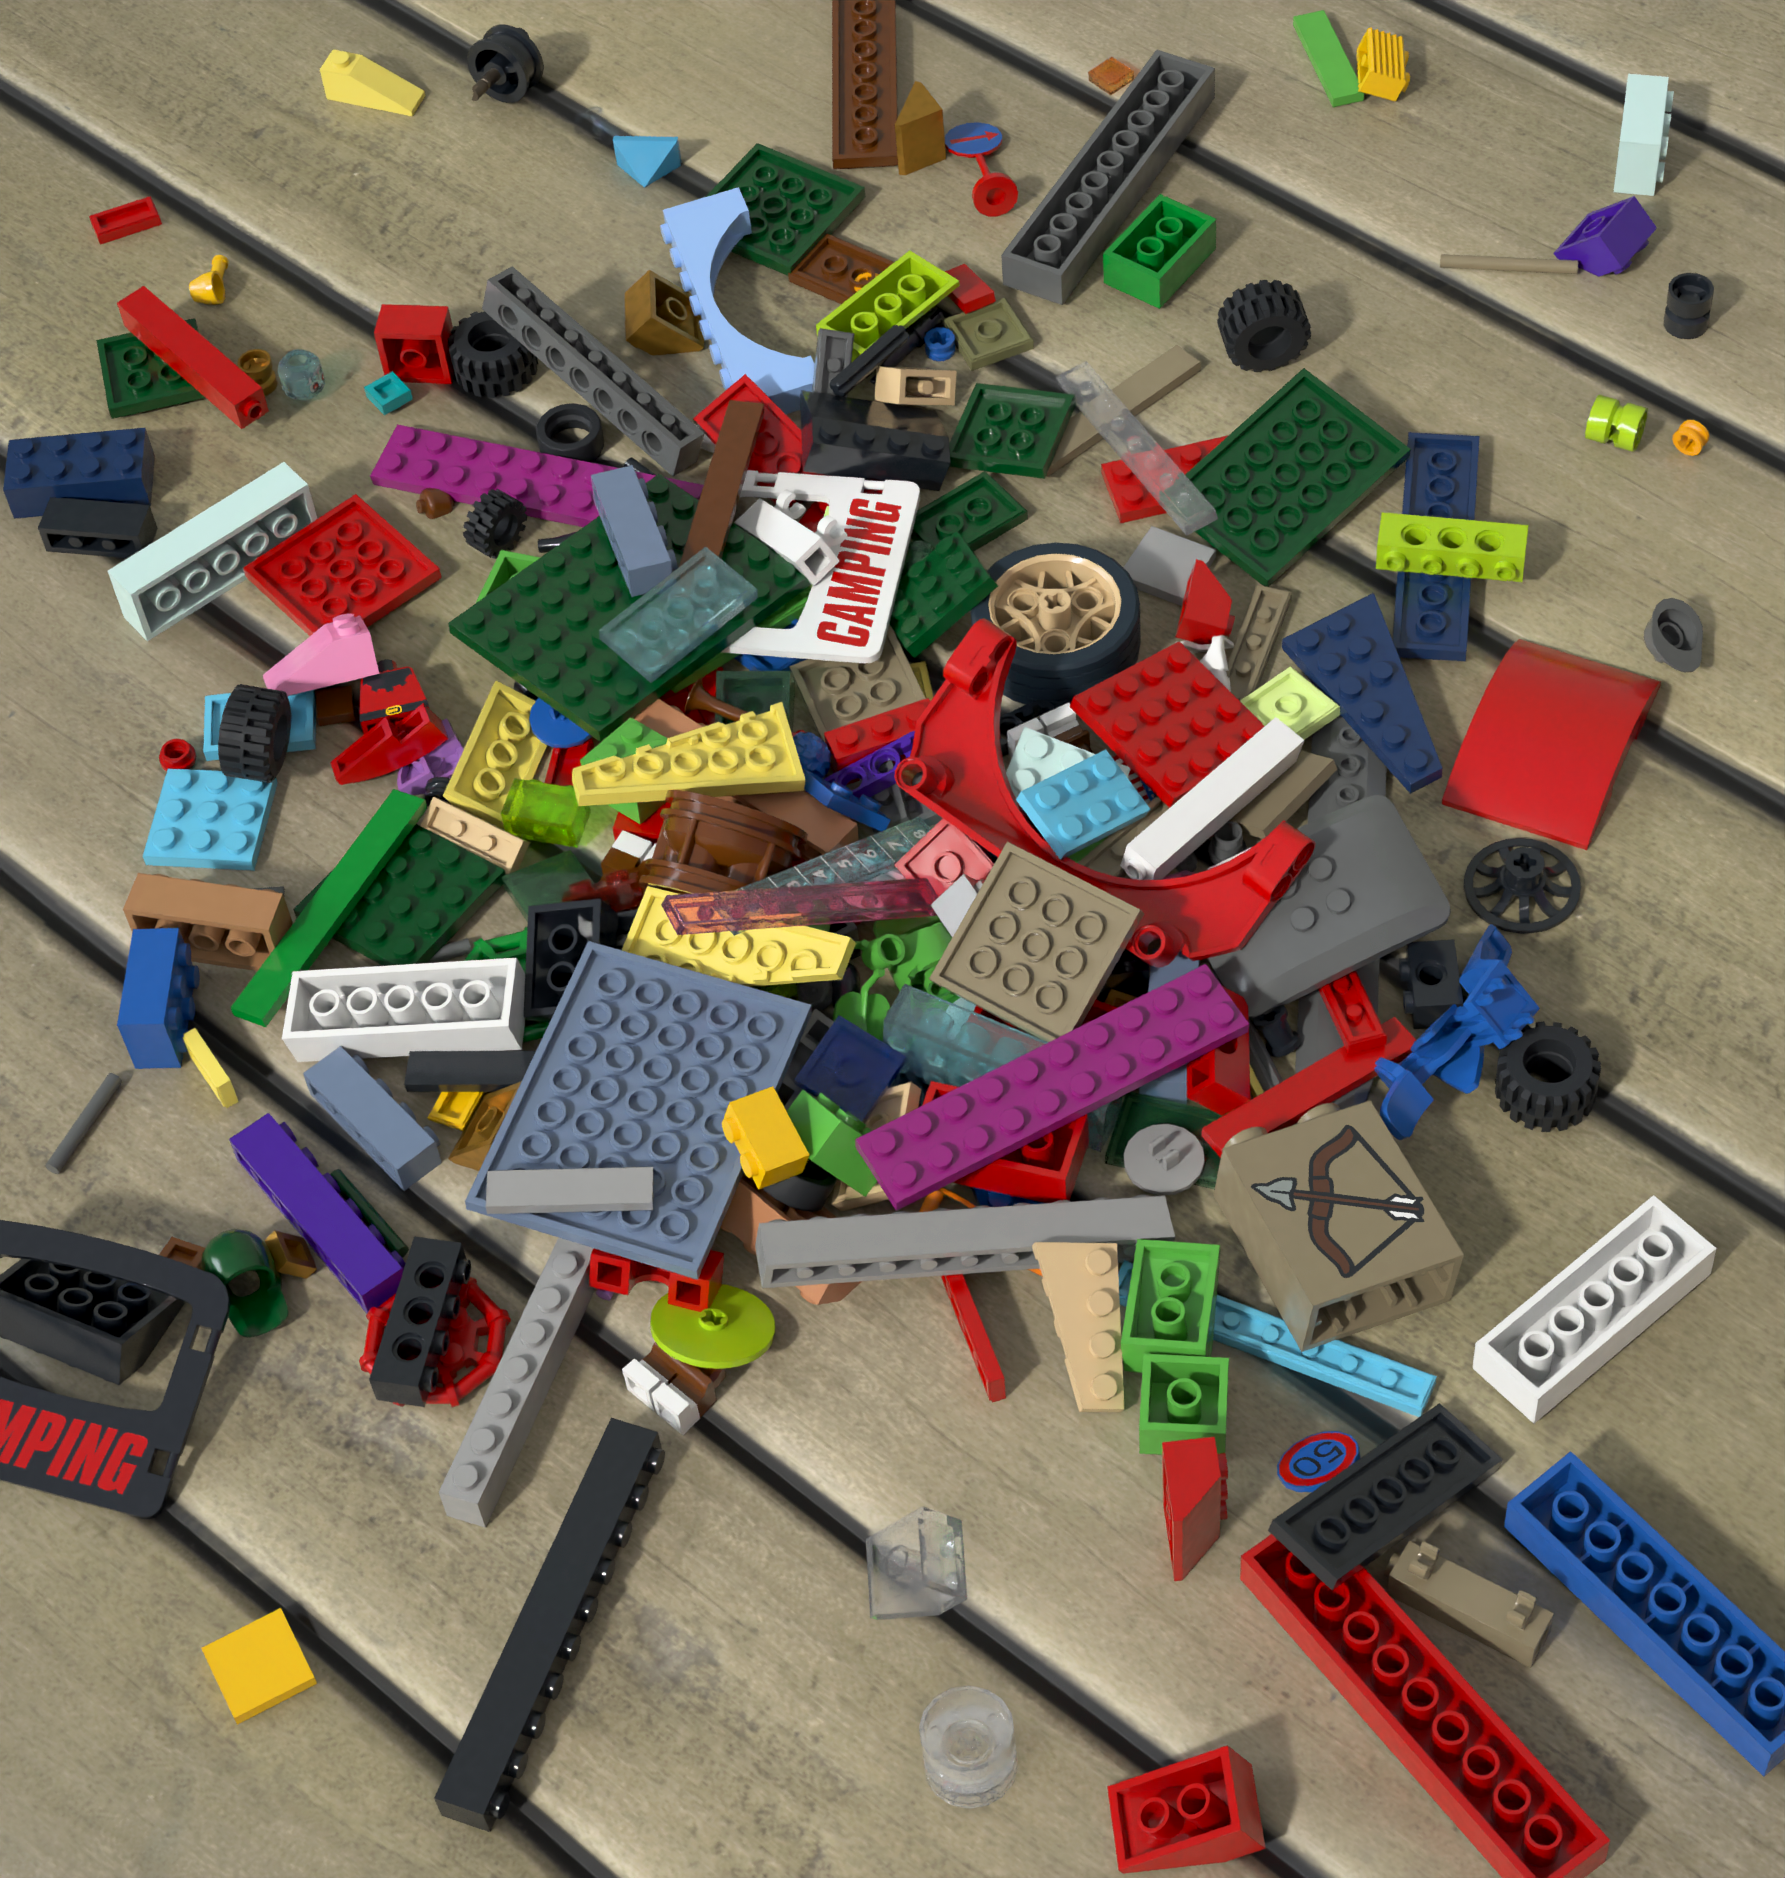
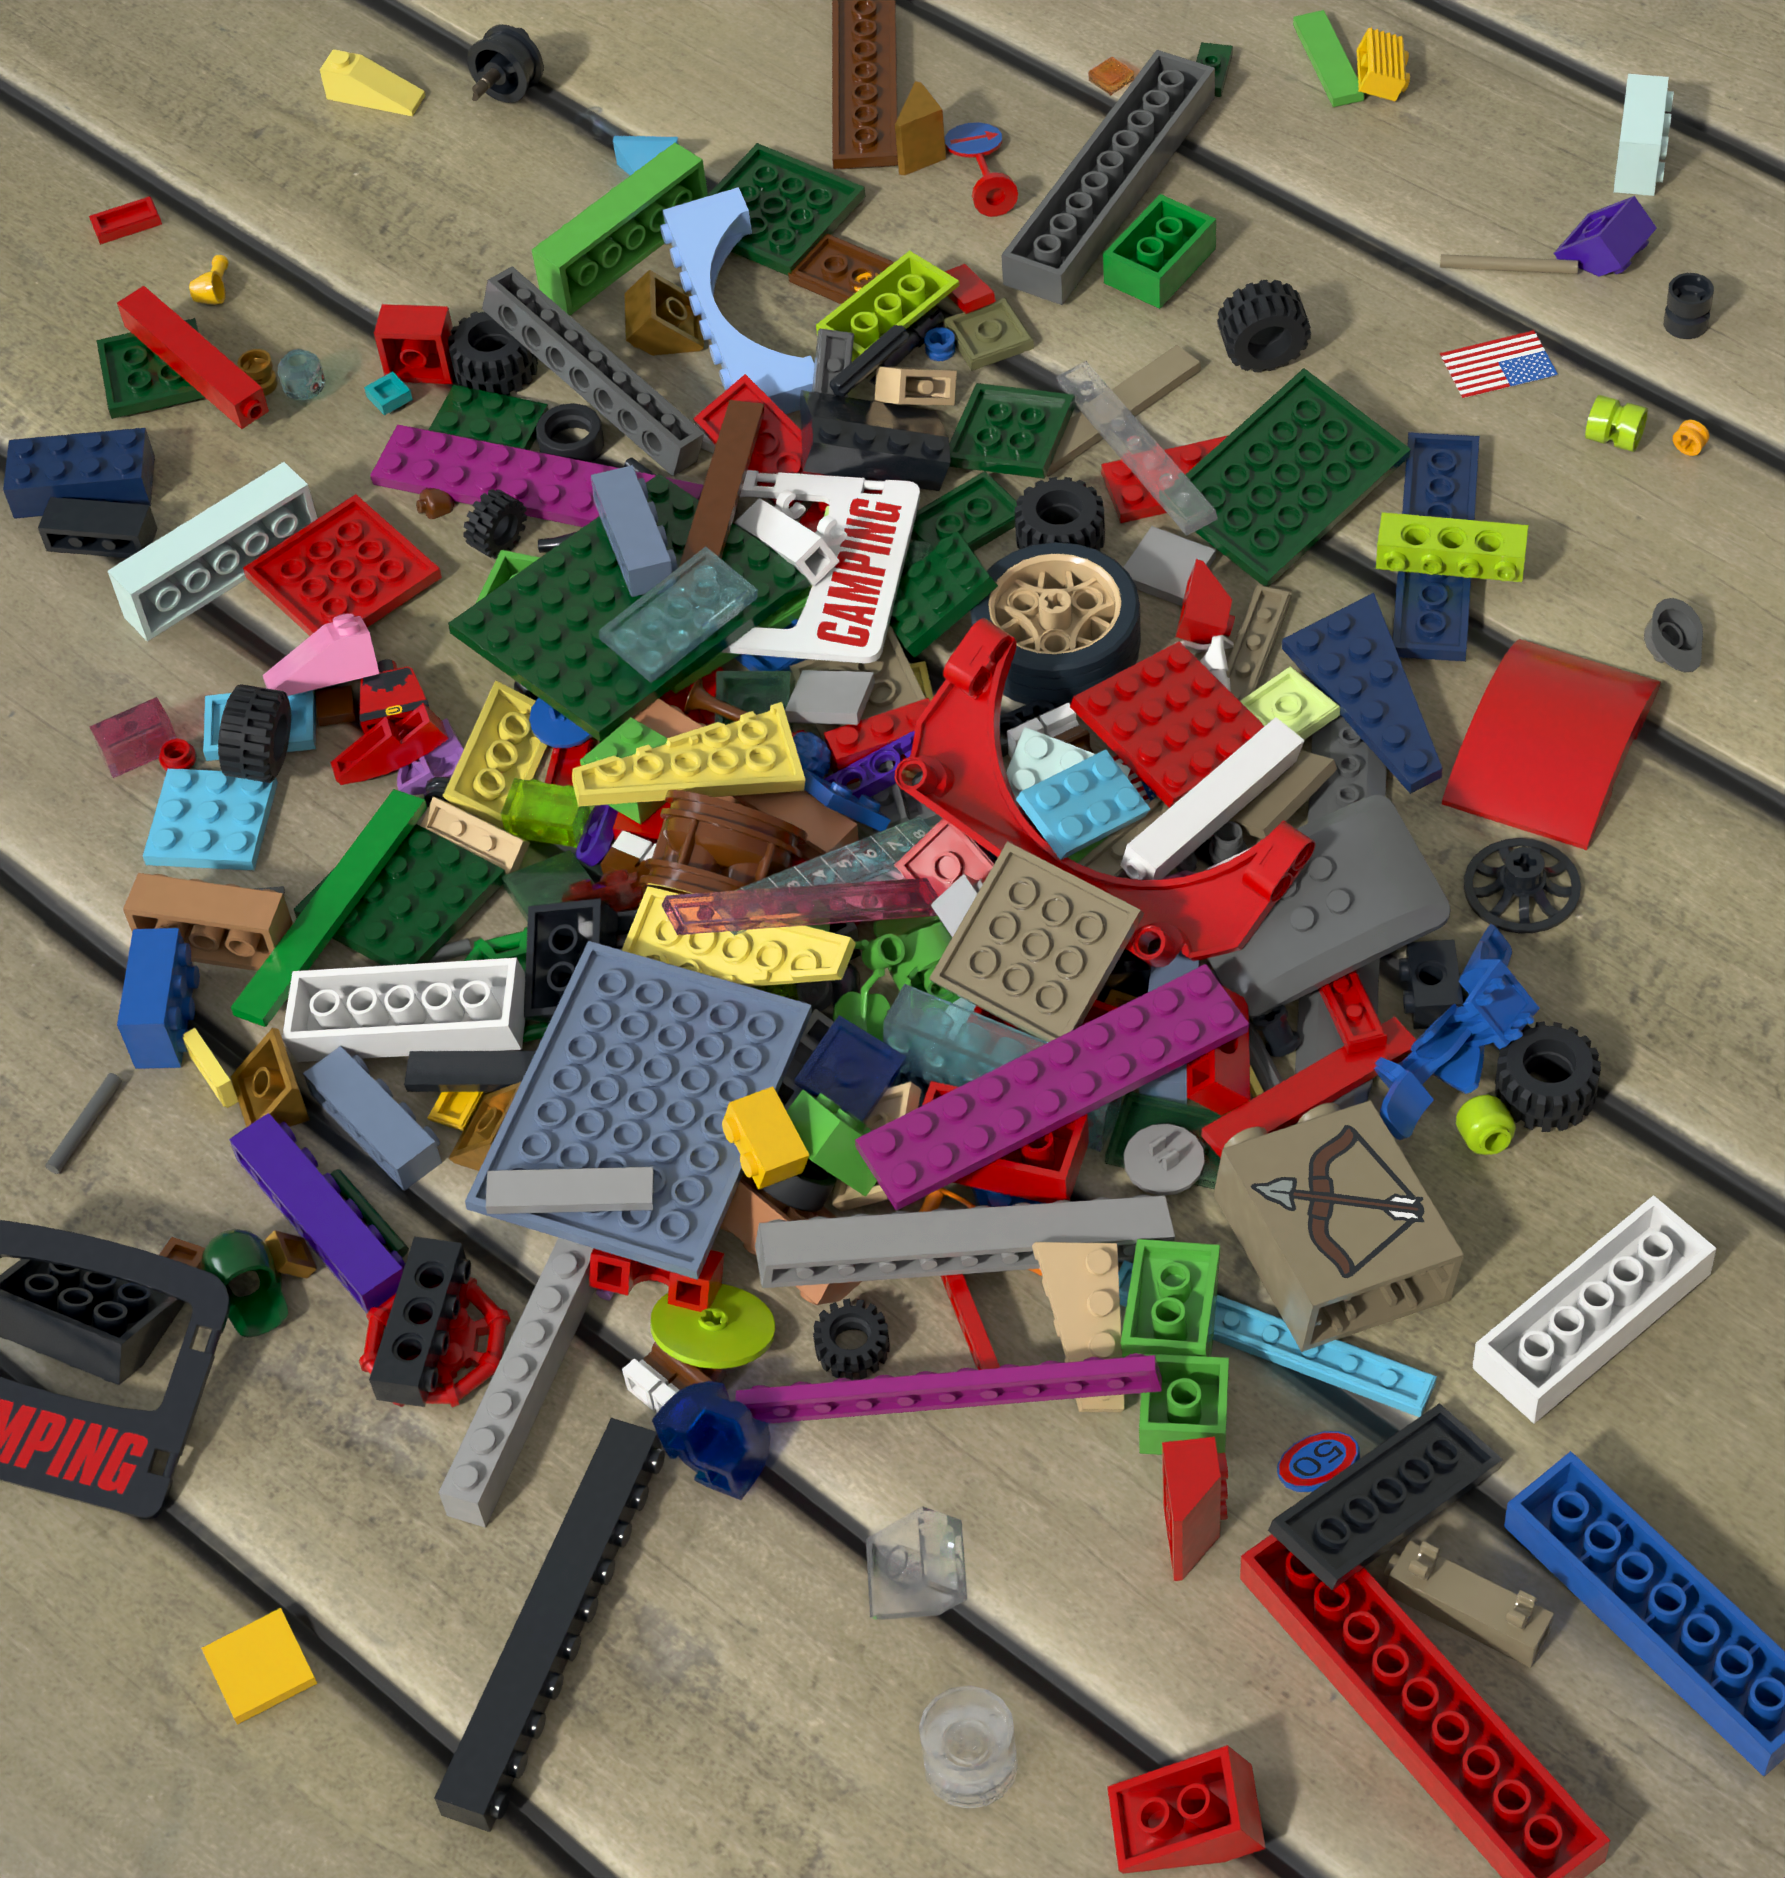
(133, 736): none -> clear pink brick
(268, 1084): none -> pearl gold slope
(489, 417): none -> dark green plate
(597, 835): none -> dark purple plate
(616, 229): none -> bright green brick
(714, 1437): none -> clear blue brick
(830, 697): none -> light grey tile
(845, 1319): none -> black tyre
(953, 1389): none -> magenta plate
(1060, 503): none -> black tyre
(1218, 57): none -> dark green plate
(1485, 1125): none -> lime head
(1498, 364): none -> sticker

